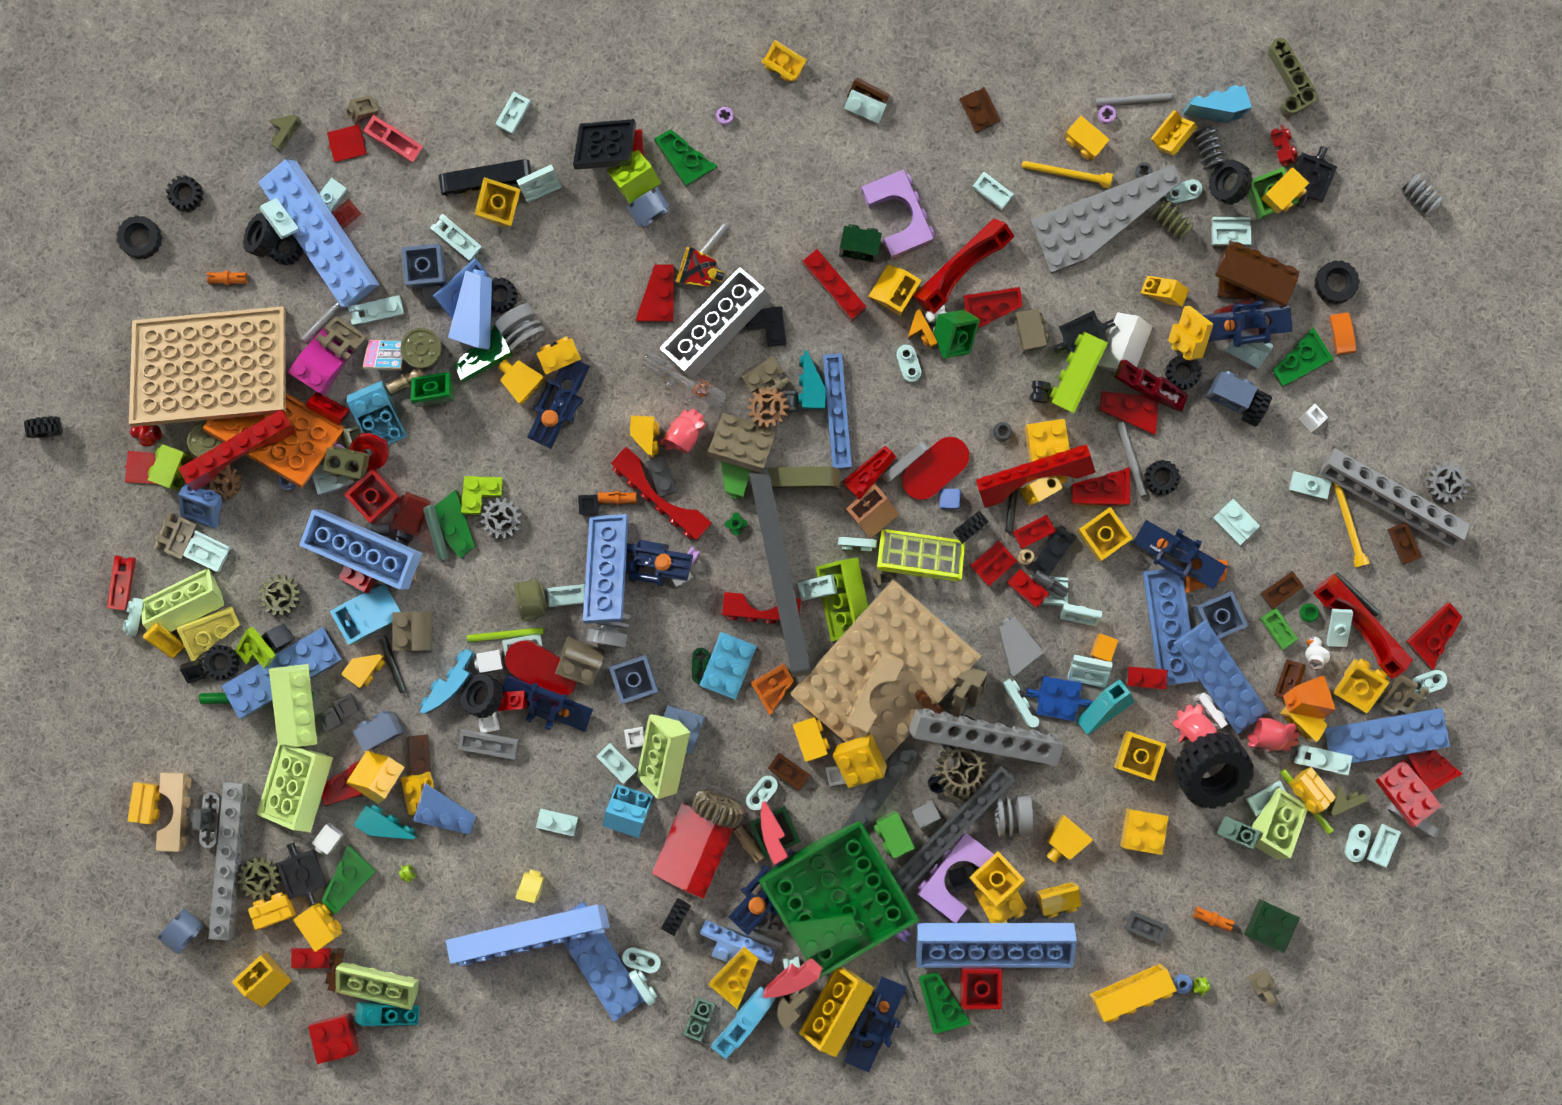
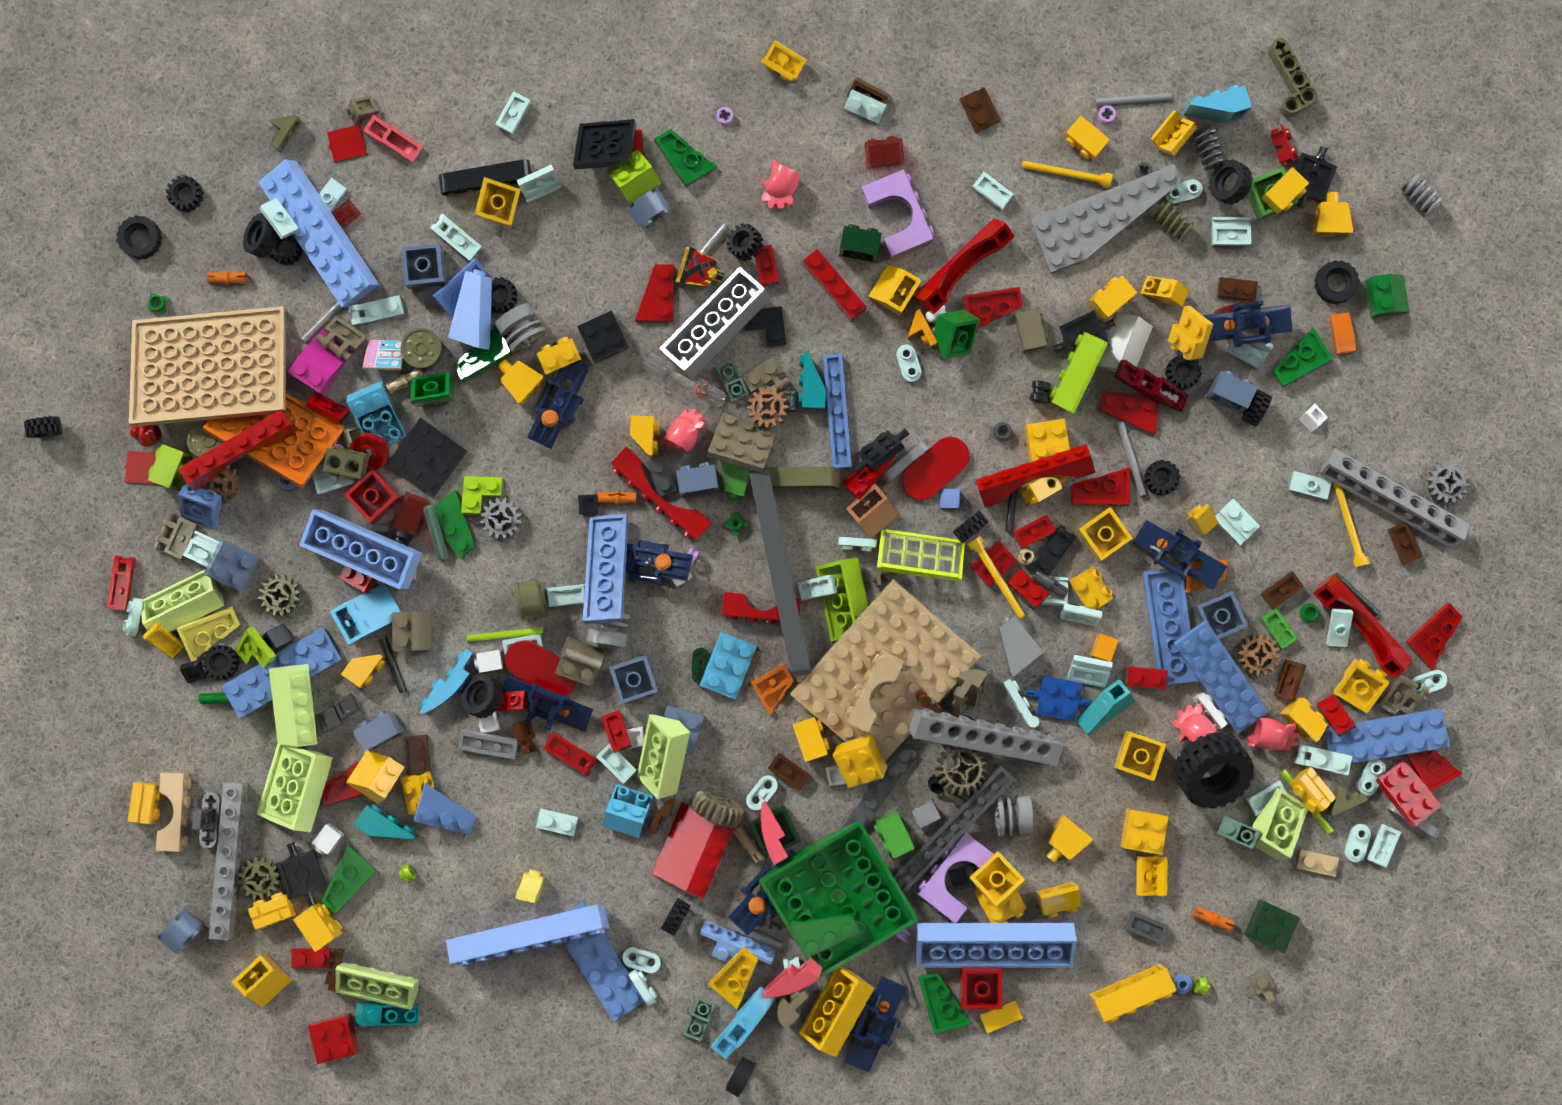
(154, 298): none -> green plate
(231, 565): none -> sand blue brick
(427, 457): none -> black plate
(524, 734): none -> reddish brown plate
(570, 753): none -> red plate
(603, 337): none -> black brick
(616, 731): none -> red plate
(664, 811): none -> reddish brown slope
(697, 479): none -> sand blue brick
(732, 380): none -> sand green slope
(736, 238): none -> black tyre
(740, 1076): none -> black tyre
(766, 266): none -> red plate
(780, 186): none -> coral piece
(880, 450): none -> black plate
(884, 152): none -> clear red brick
(978, 546): none -> yellow piece
(997, 1018): none -> yellow tile
(1091, 588): none -> yellow bracket
(1113, 298): none -> yellow brick
(1152, 876): none -> yellow bracket
(1202, 519): none -> yellow slope
(1257, 273): reddish brown slope -> none
(1259, 646): none -> medium nougat gear
(1310, 699): orange slope -> none
(1315, 654): white animal -> none
(1317, 862): none -> tan plate
(1332, 217): none -> yellow torso
(1336, 715): none -> red plate
(1370, 776): none -> light aqua plate
(1386, 295): none -> green slope

